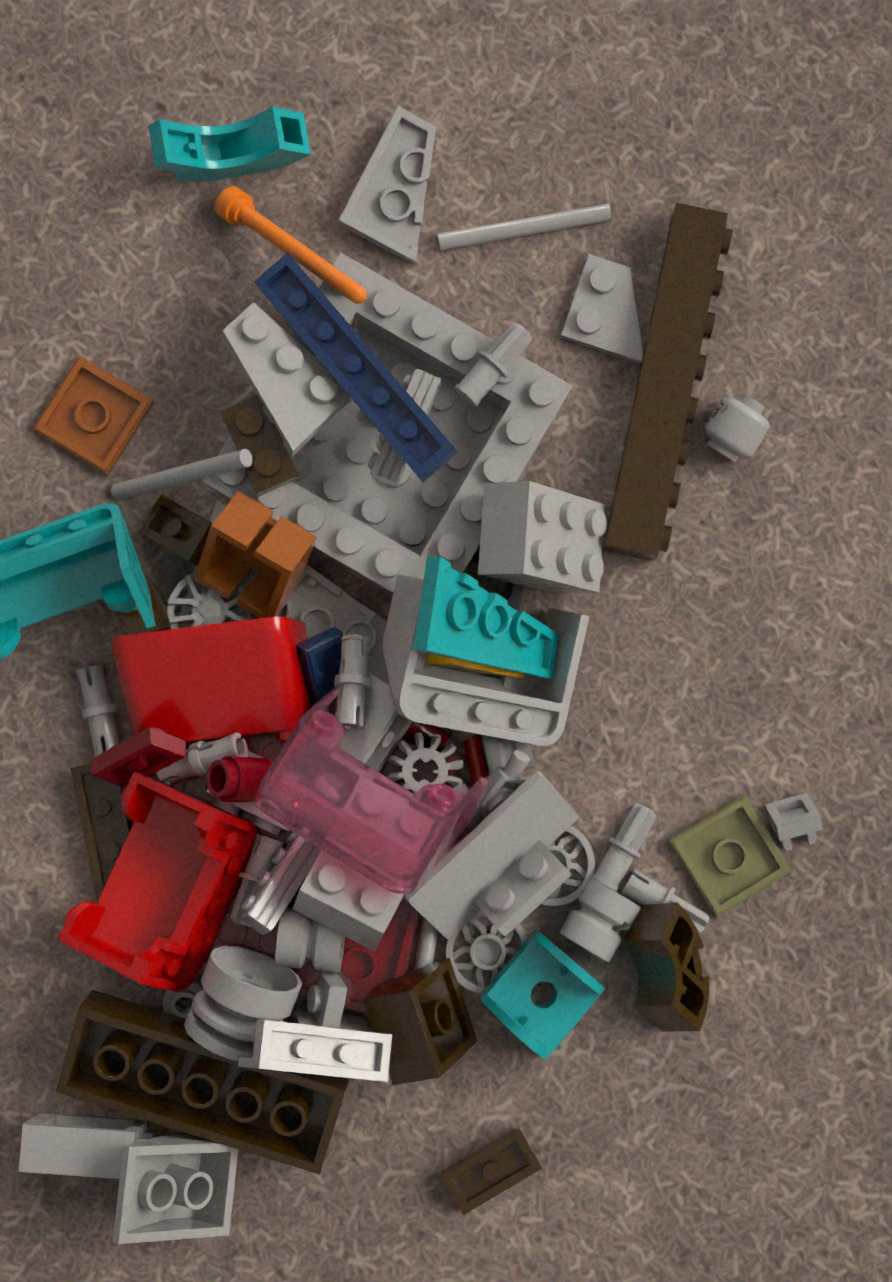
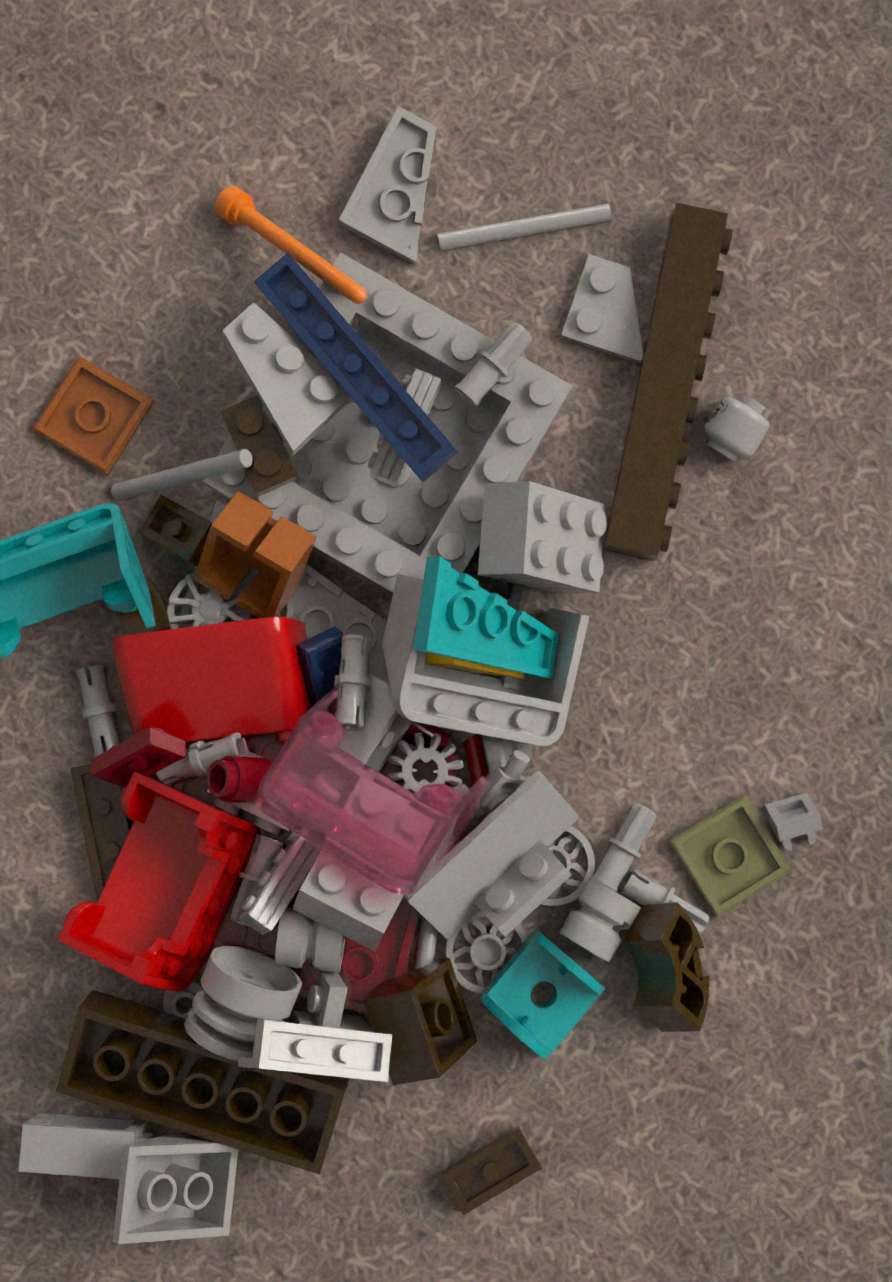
(230, 150): teal arch -> none

